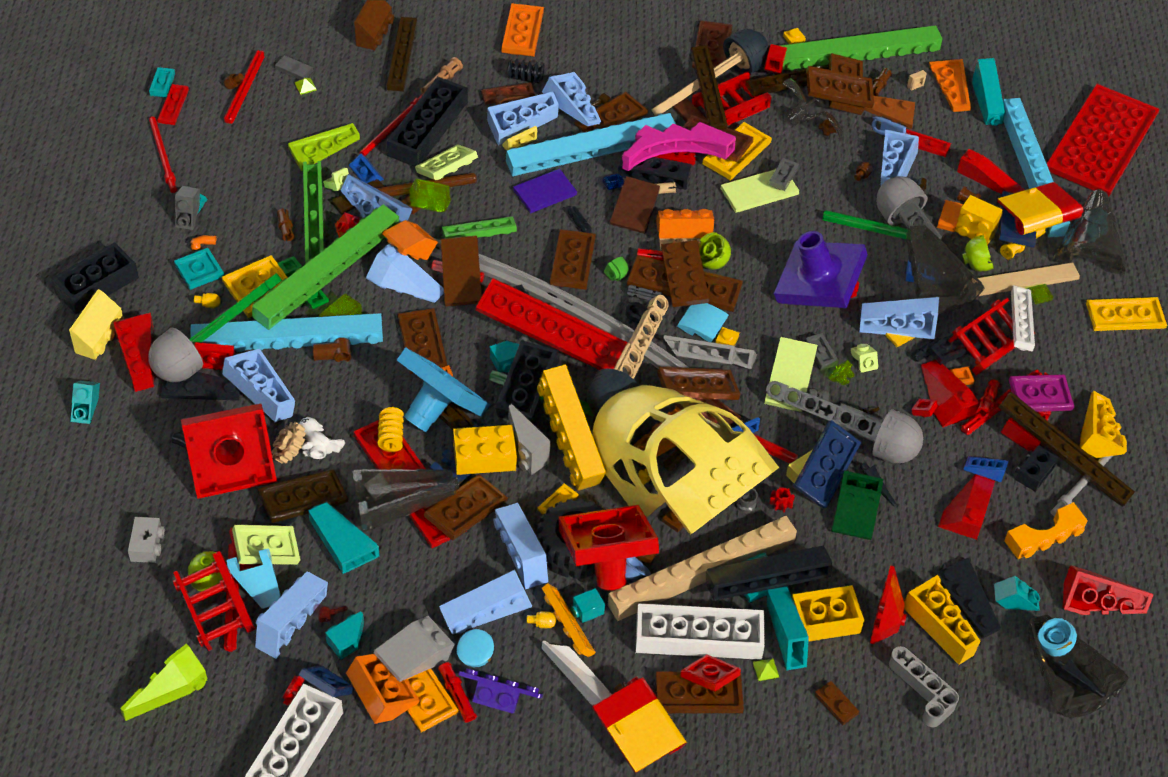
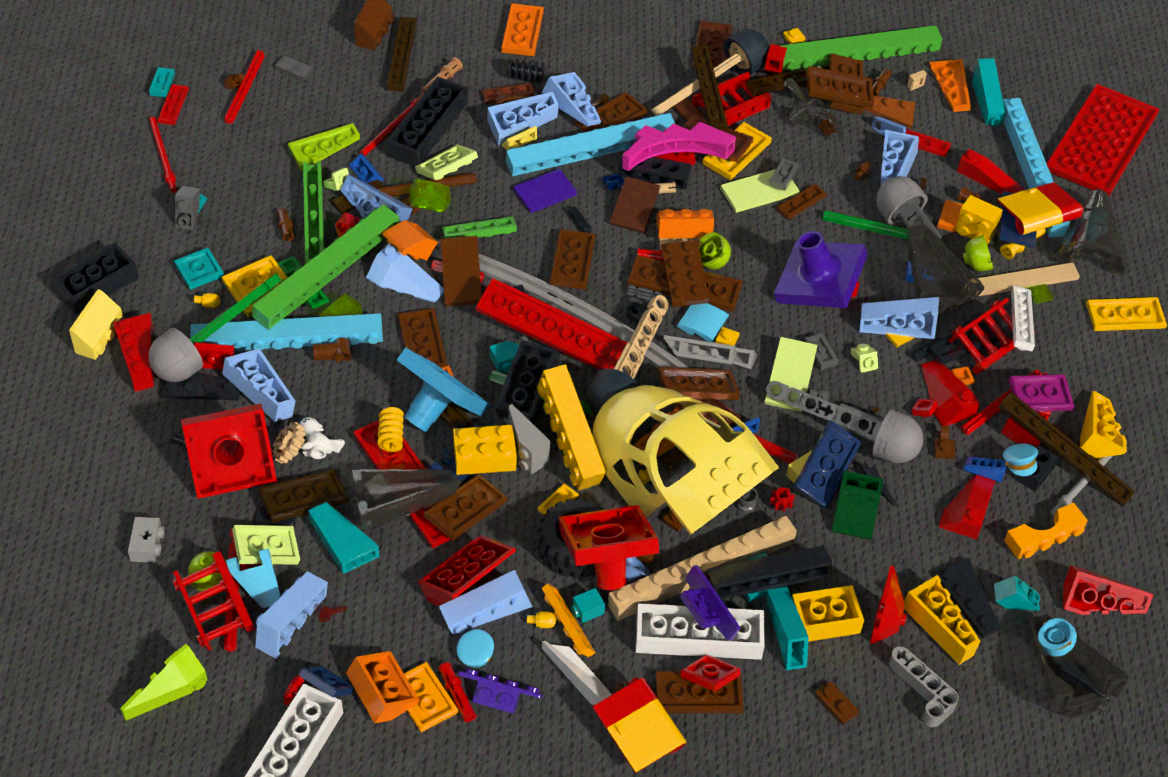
(84, 401): teal slope -> none
(204, 239): orange arm -> none
(305, 86): slope -> none
(346, 636): teal slope -> none
(415, 649): light grey slope -> none
(463, 569): none -> red slope
(522, 545): light blue wedge -> none
(616, 269): bright green piece -> none
(707, 605): none -> dark purple bracket
(765, 669): lime slope -> none
(801, 201): none -> reddish brown tile
(841, 372): clear neon green tile -> none
(943, 447): none -> reddish brown plate
(987, 400): red pin -> none
(1021, 459): none -> medium azure piece

